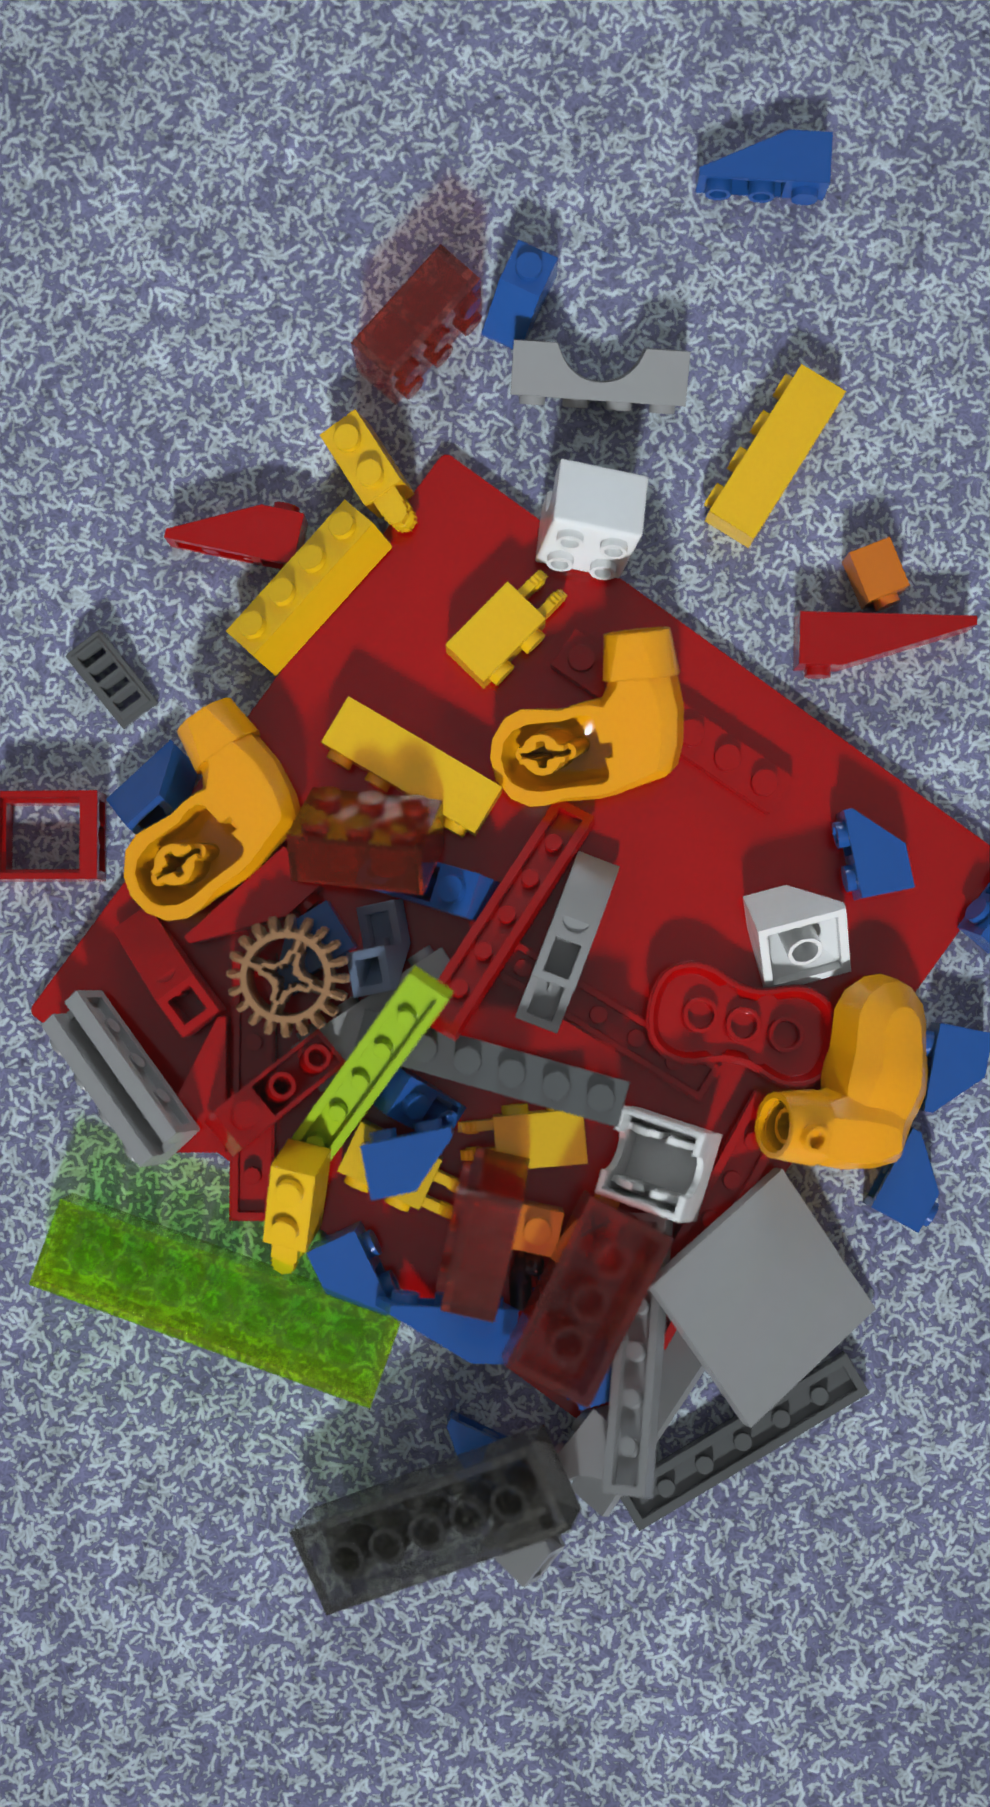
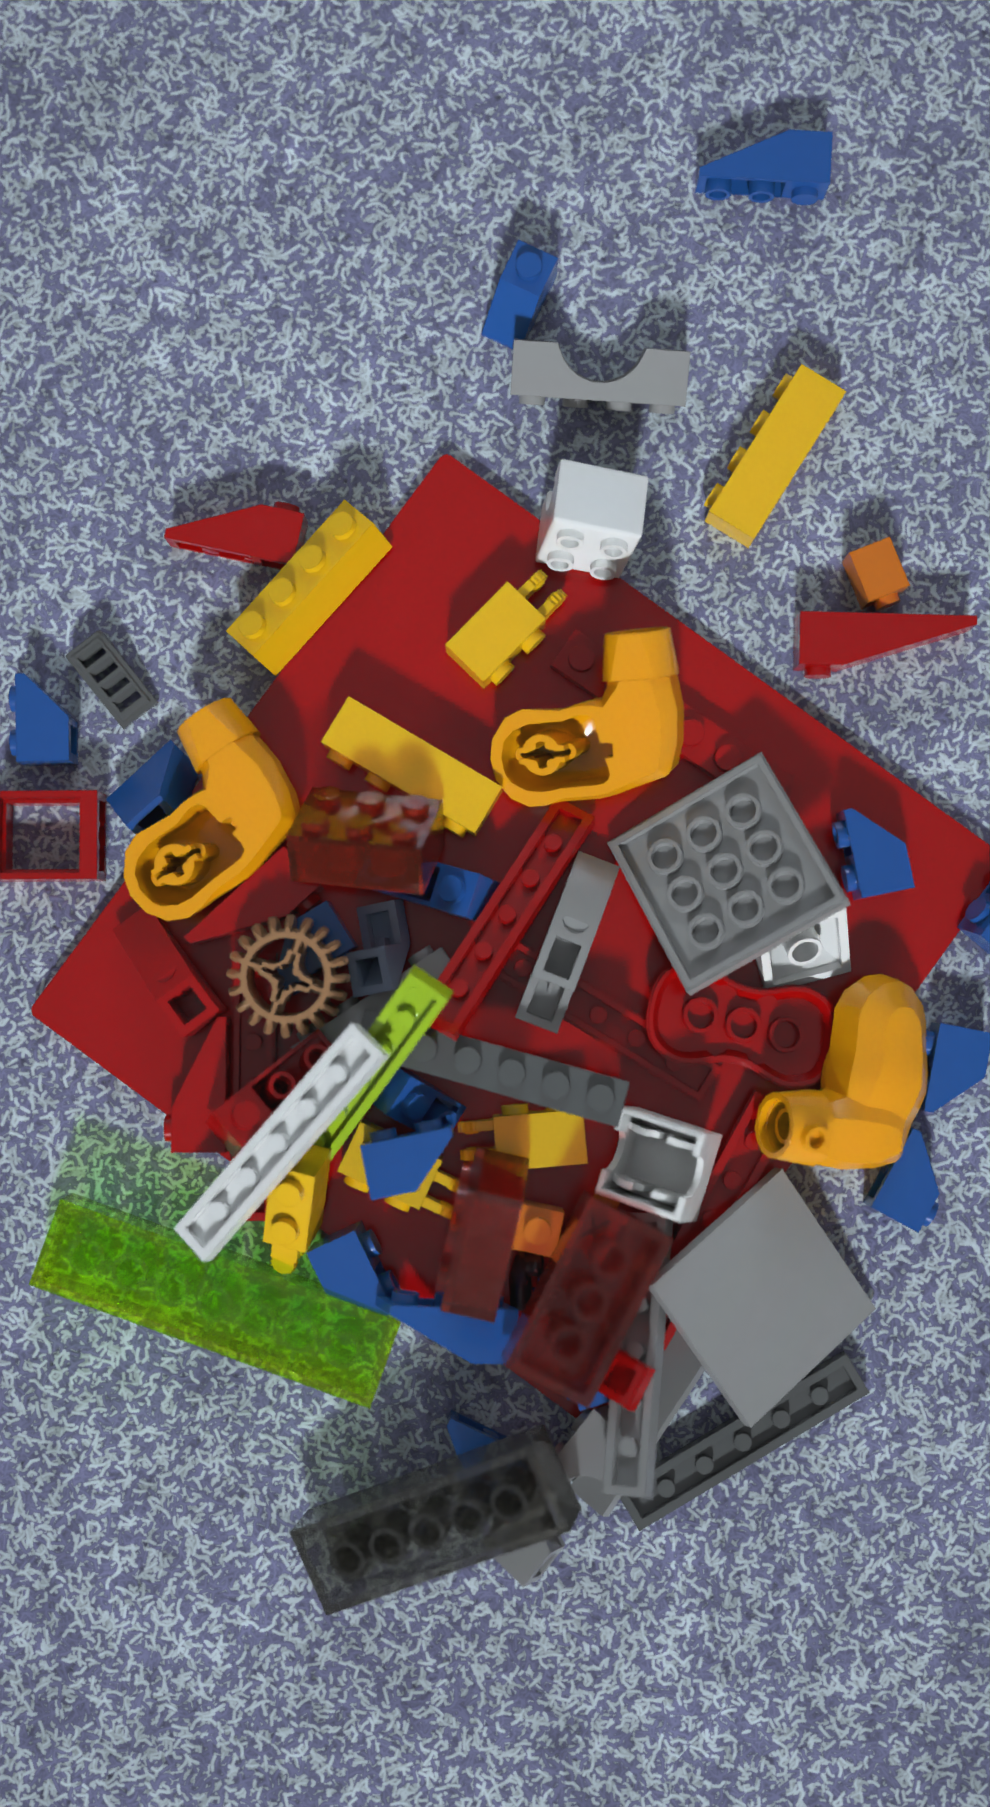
(43, 729): none -> blue slope
(120, 1078): light grey brick -> none
(281, 1141): none -> white plate
(371, 470): yellow hinge -> none
(419, 325): clear red brick -> none
(626, 1380): none -> red tile
(727, 874): none -> light grey tile

